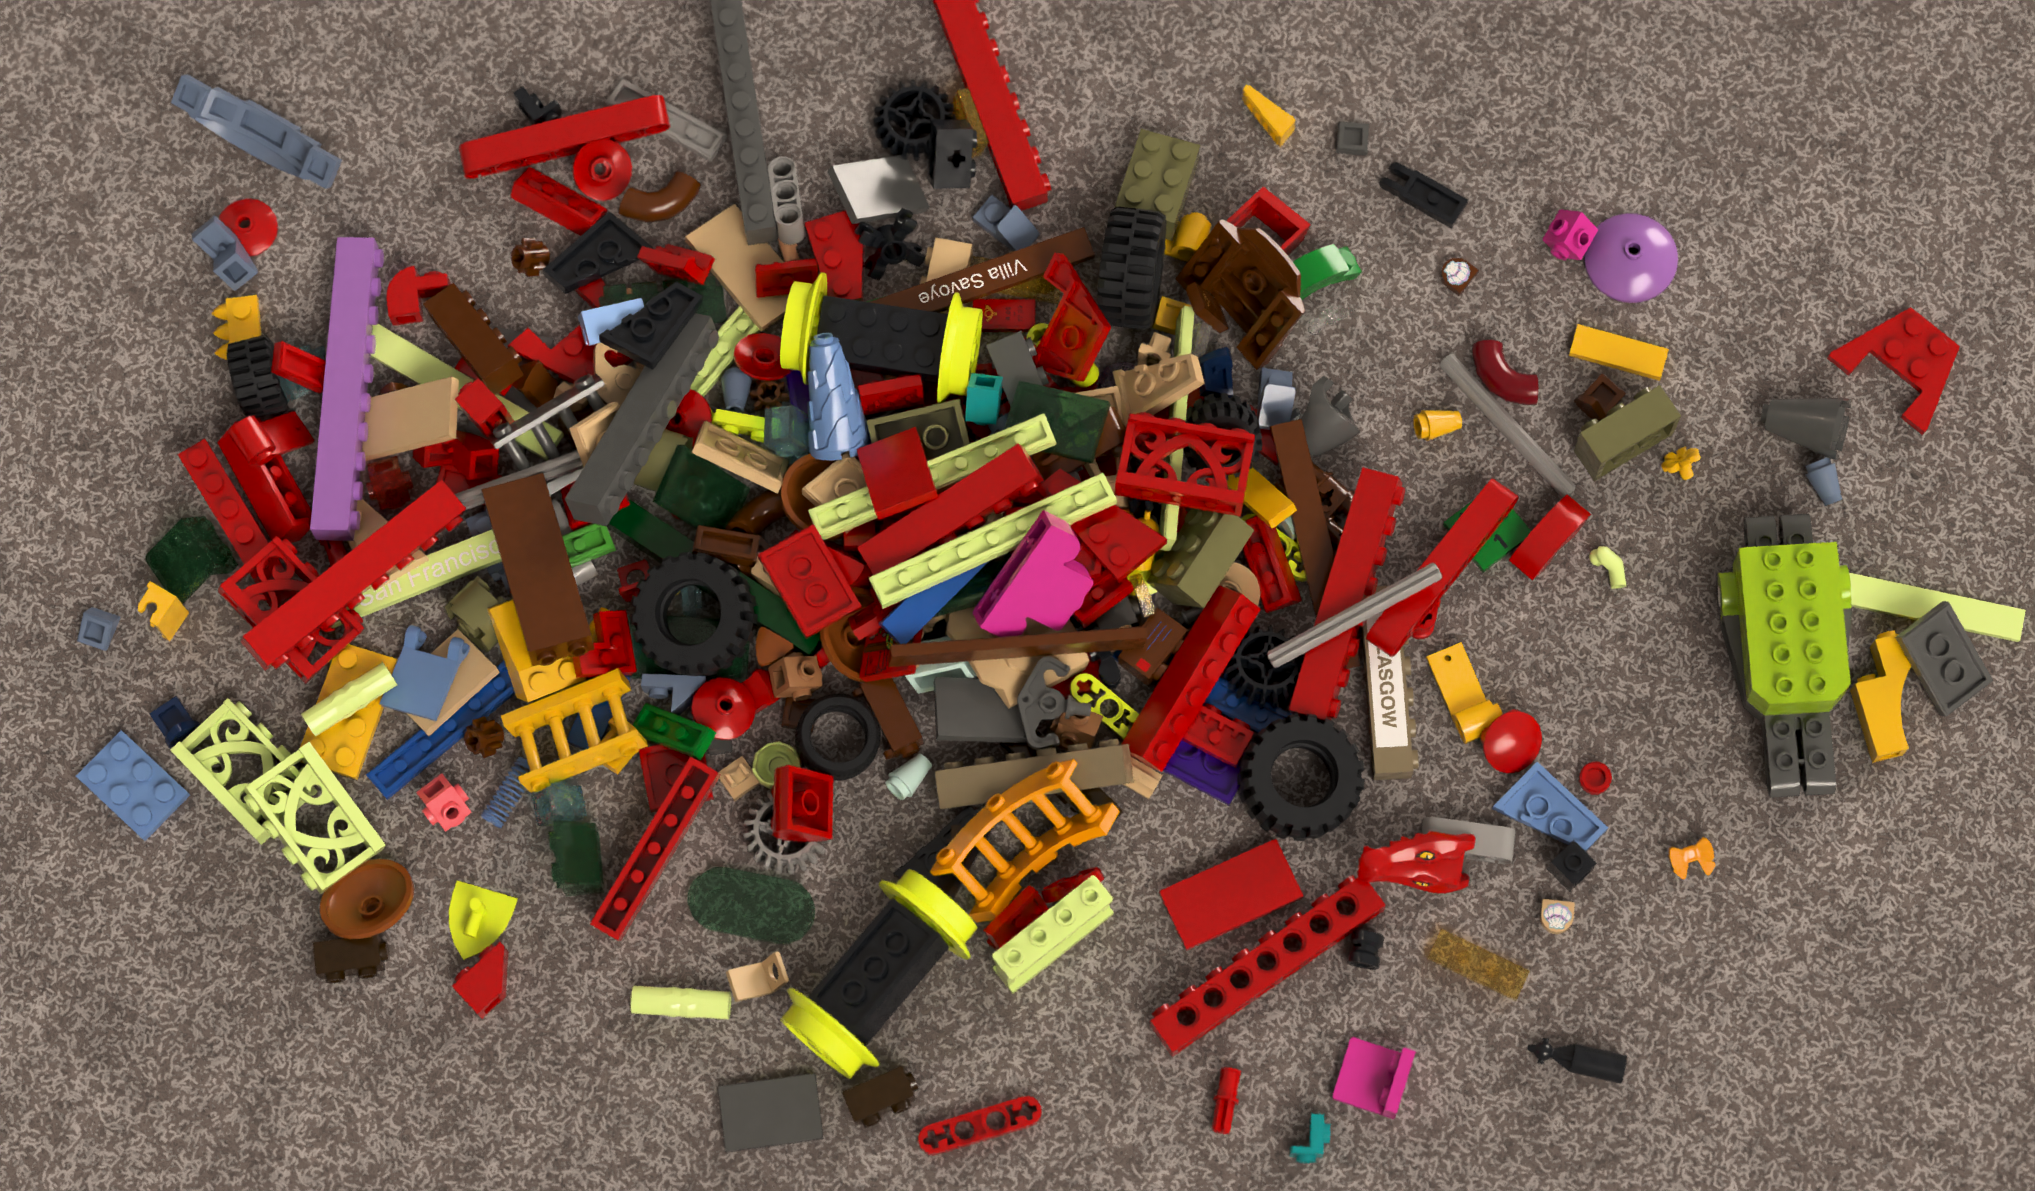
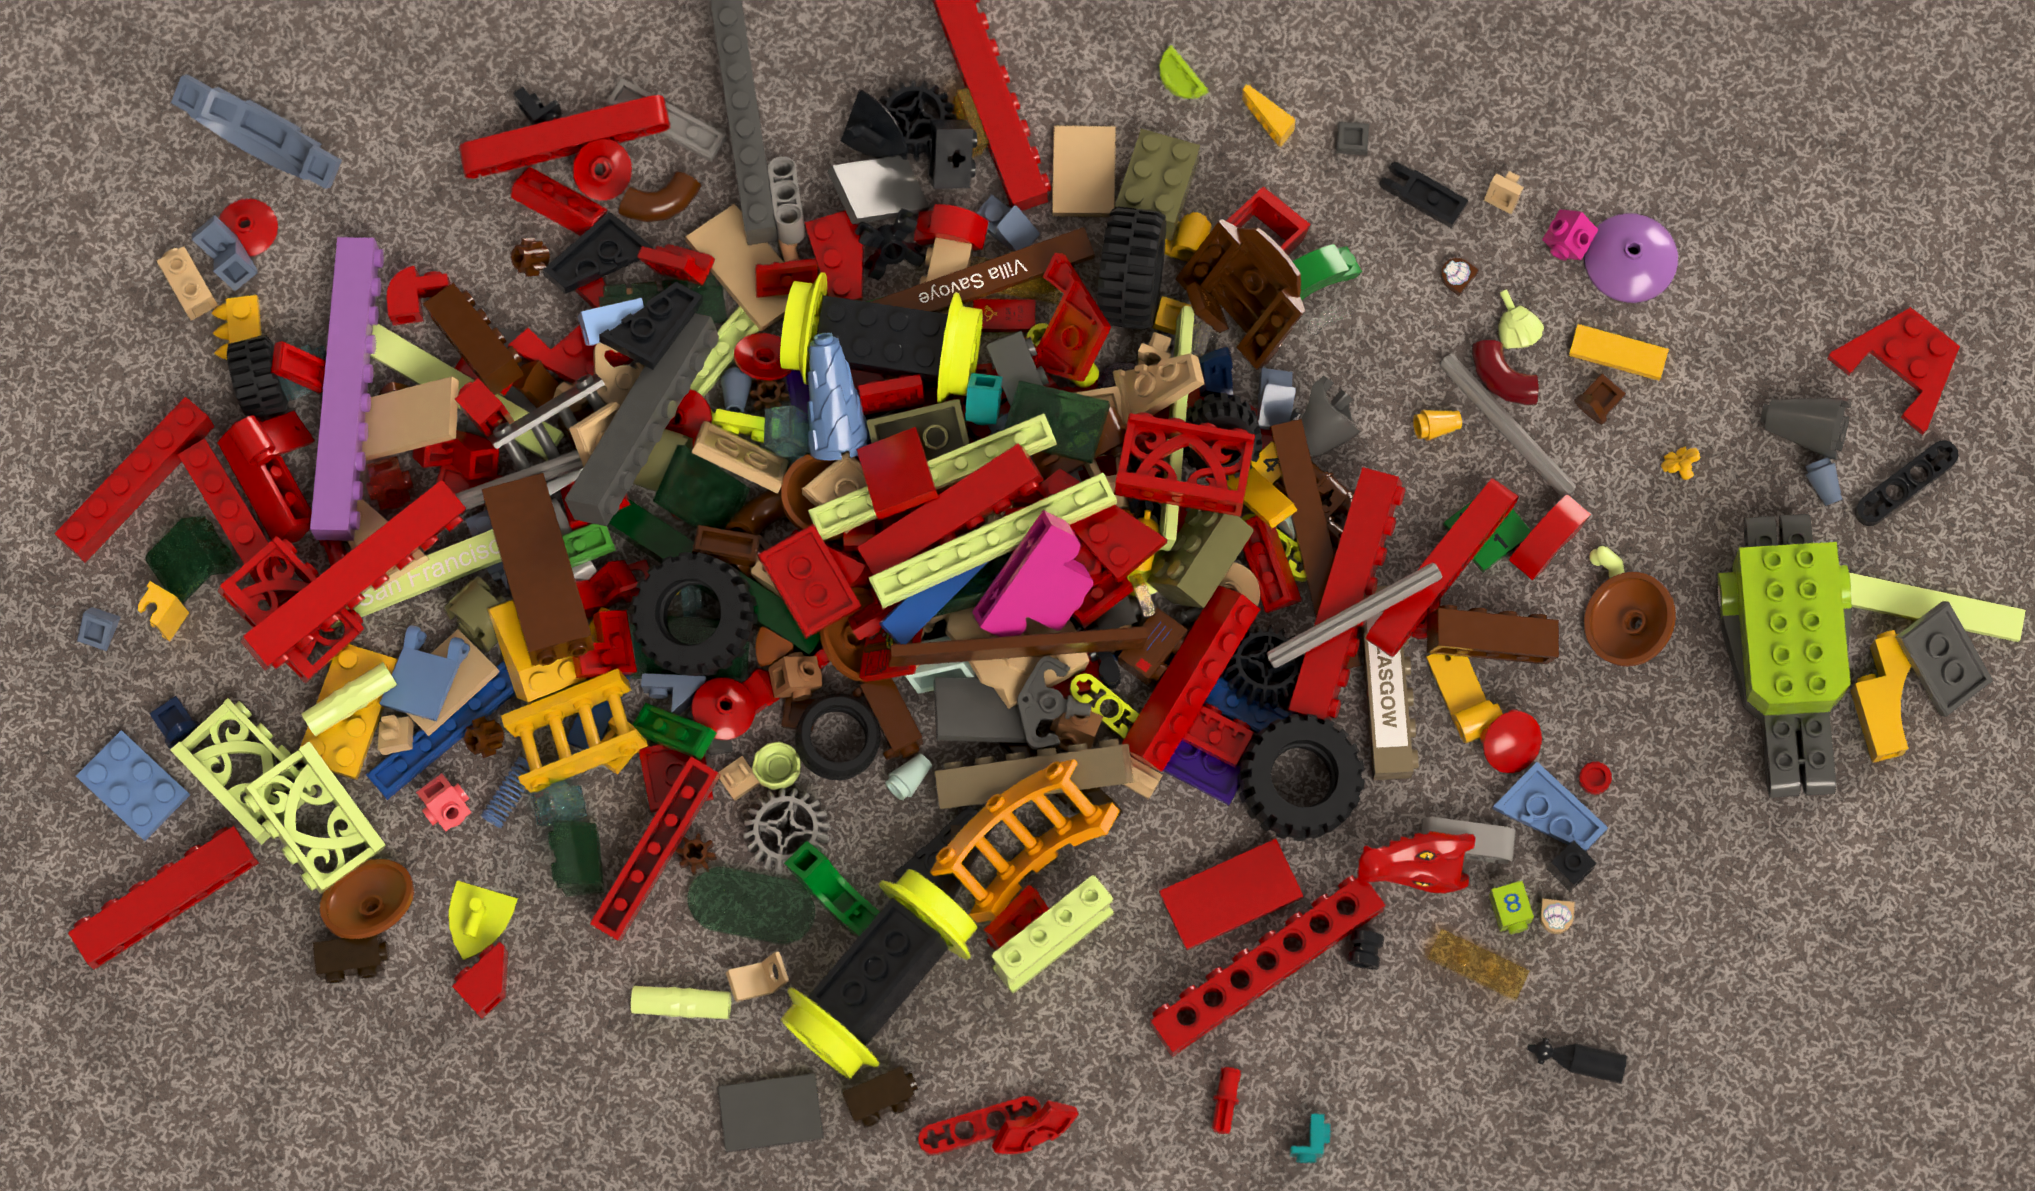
(134, 480): none -> red brick
(162, 897): none -> red brick
(187, 282): none -> tan brick
(395, 734): none -> tan tile
(603, 587): none -> red brick
(693, 862): none -> reddish brown gear
(802, 805): red brick -> none
(831, 889): none -> green arch
(873, 129): none -> black shield
(951, 224): none -> red brick
(1046, 1124): none -> red tile
(1063, 886): red tile -> none
(1084, 171): none -> tan tile
(1179, 77): none -> lime tile
(1268, 464): none -> yellow tile
(1373, 1077): dark pink bracket -> none
(1492, 635): none -> reddish brown brick
(1504, 192): none -> tan tile
(1511, 907): none -> lime brick
(1518, 325): none -> yellowish green piece
(1617, 608): none -> dark orange dish
(1626, 432): olive brick -> none
(1701, 851): light orange piece -> none
(1908, 485): none -> black beam

